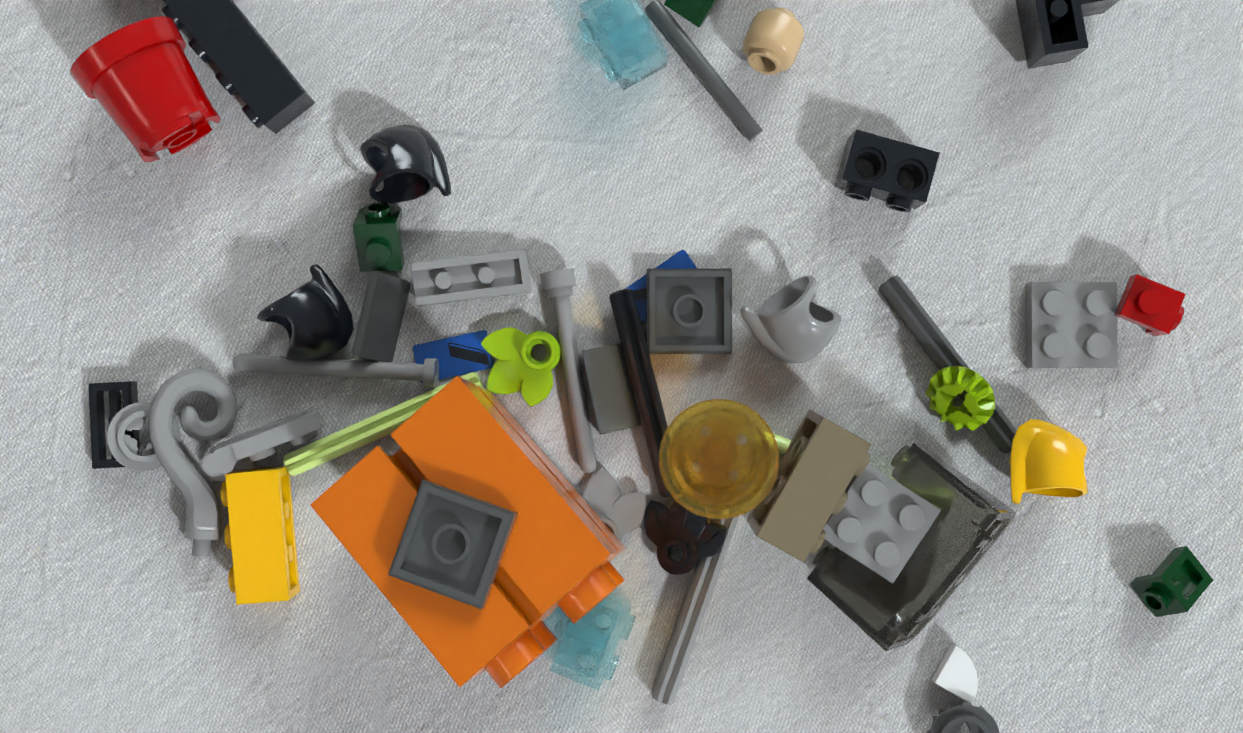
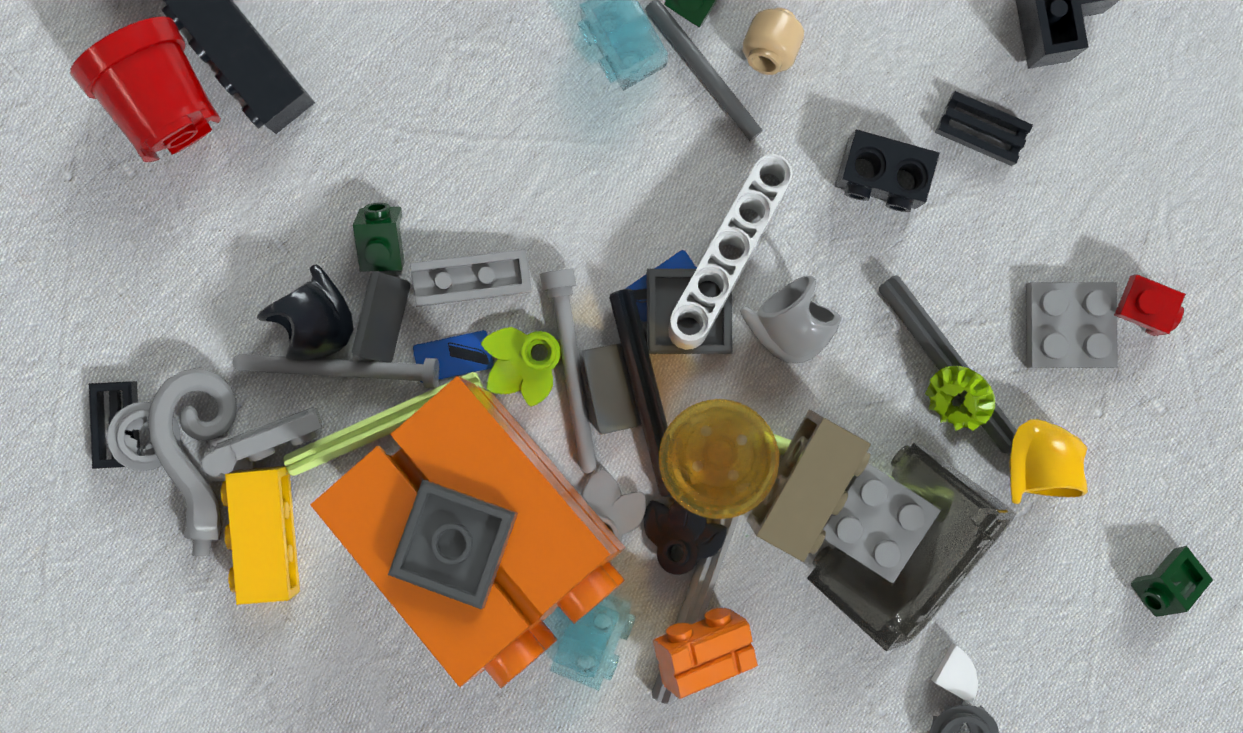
(406, 162): black piece -> none
(704, 652): none -> orange brick
(734, 232): none -> white beam
(991, 114): none -> black tile

